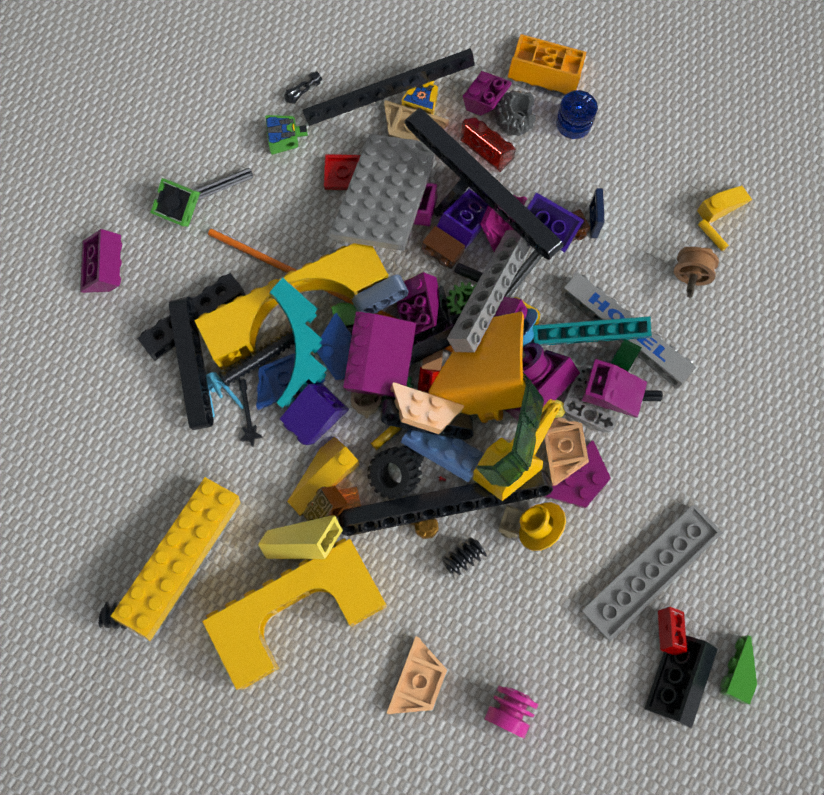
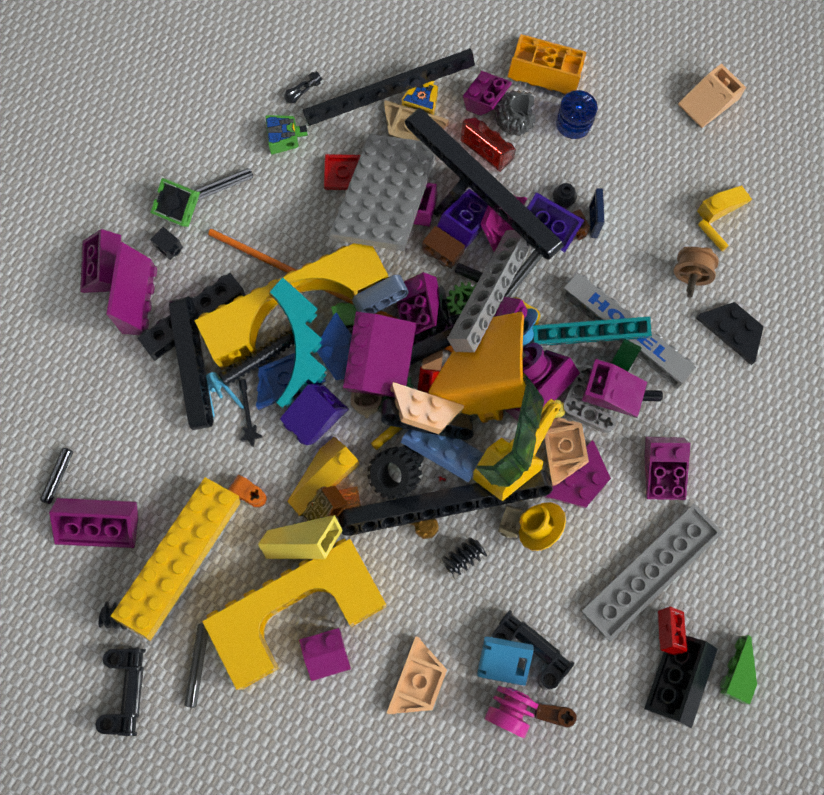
(56, 475): none -> black axle
(94, 522): none -> magenta slope
(125, 722): none -> black piece
(131, 290): none -> magenta slope
(166, 243): none -> black brick
(196, 666): none -> dark grey axle
(246, 490): none -> orange piece
(325, 654): none -> magenta slope
(500, 660): none -> dark azure container
(553, 715): none -> reddish brown piece
(557, 664): none -> black piece
(565, 195): none -> black cone
(666, 467): none -> magenta slope
(712, 96): none -> light nougat slope
(735, 329): none -> black wing

